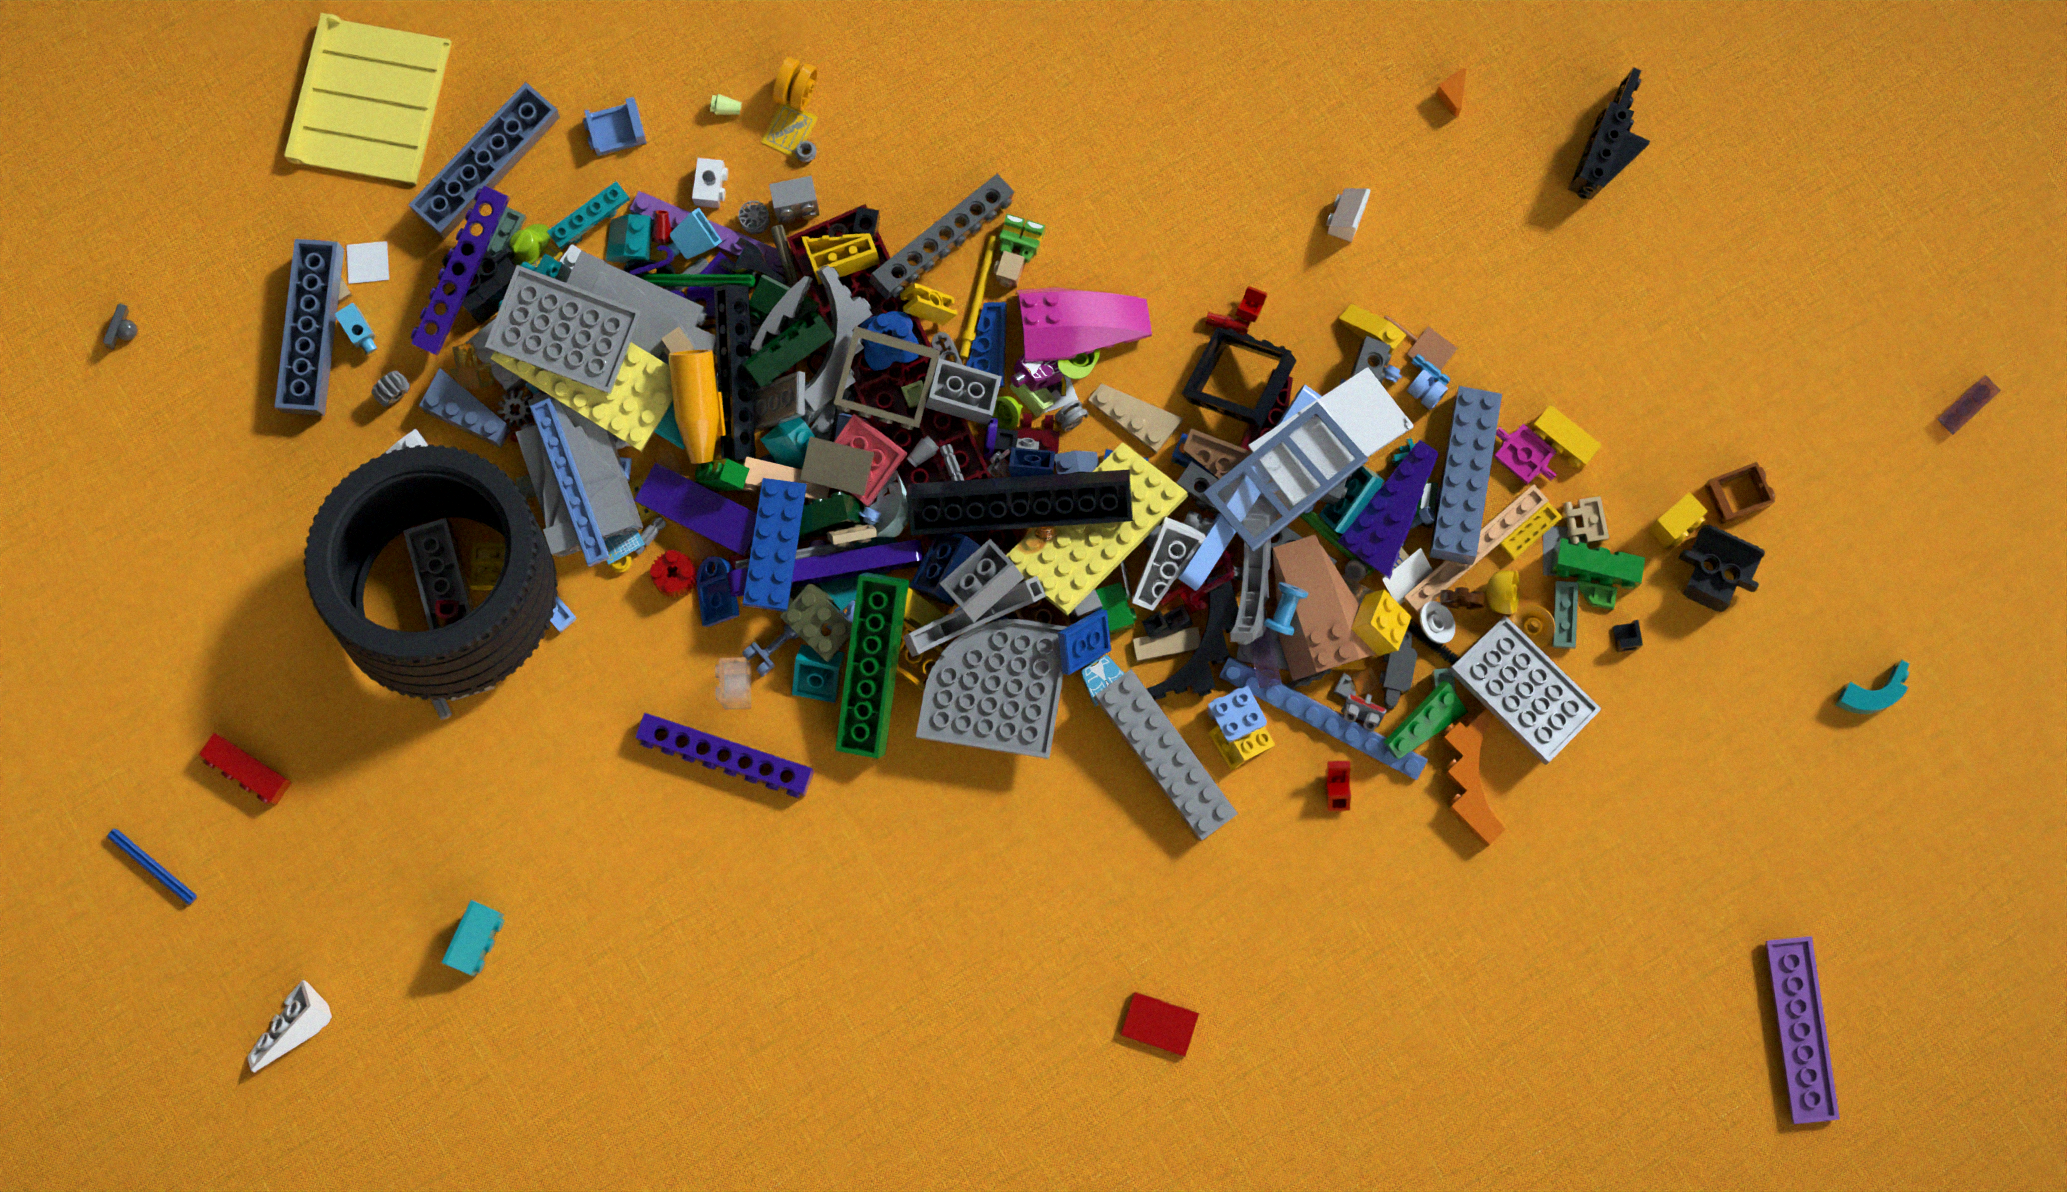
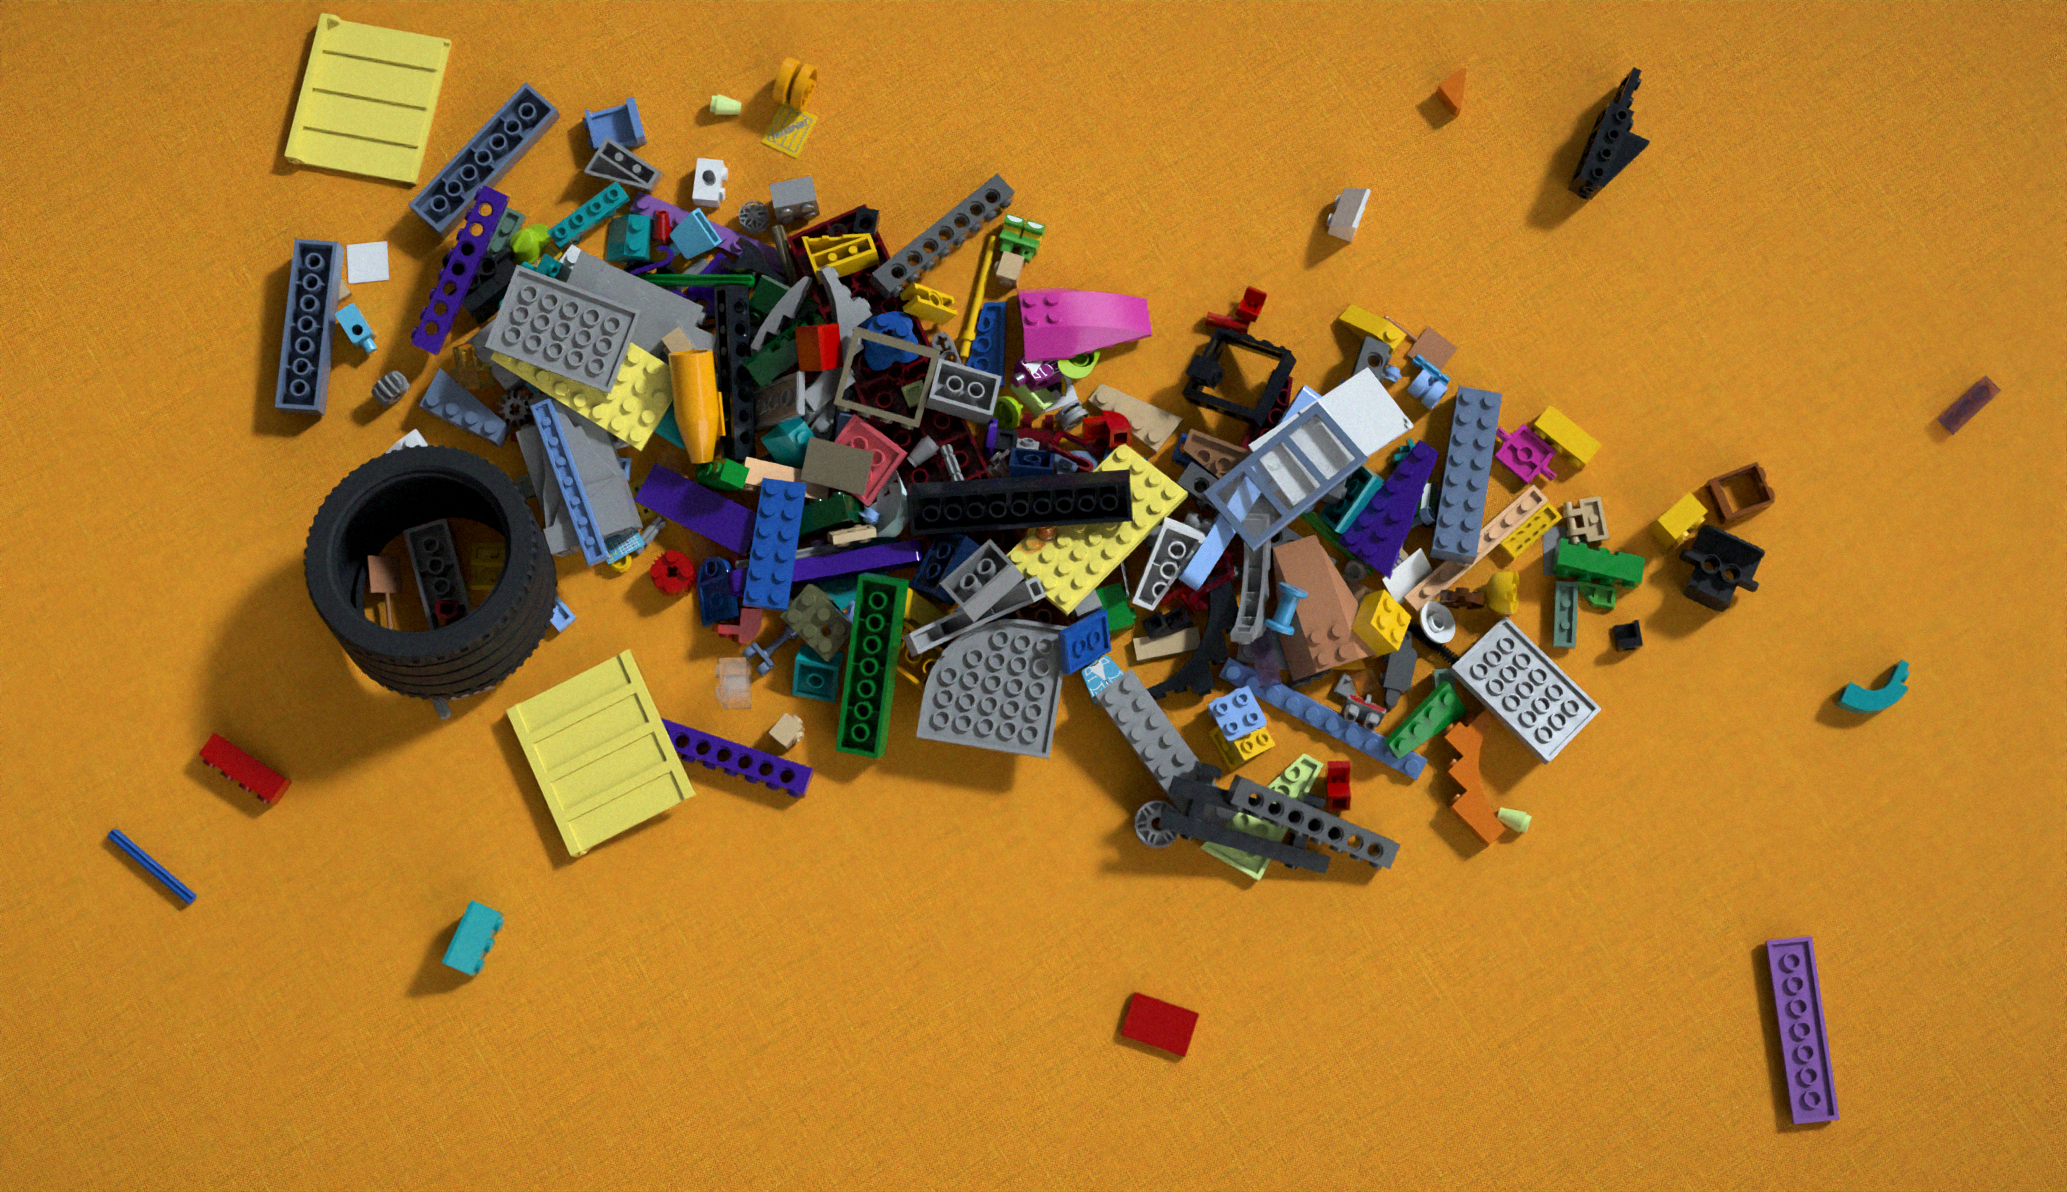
(120, 327): dark grey tile -> none
(300, 1020): white wedge -> none
(385, 577): none -> nougat piece
(600, 753): none -> light yellow container
(618, 164): none -> light grey wedge
(744, 626): none -> red brick
(788, 730): none -> tan brick
(805, 145): light grey plate -> none
(819, 347): none -> red slope
(1083, 464): none -> dark red piece
(1111, 426): none -> red brick
(1144, 830): none -> light grey wheel
(1202, 792): none -> black fence
(1205, 371): none -> black brick
(1295, 778): none -> yellowish green wing
(1384, 850): none -> dark grey brick
(1515, 819): none -> yellowish green cone
(1546, 626): light orange dish -> none

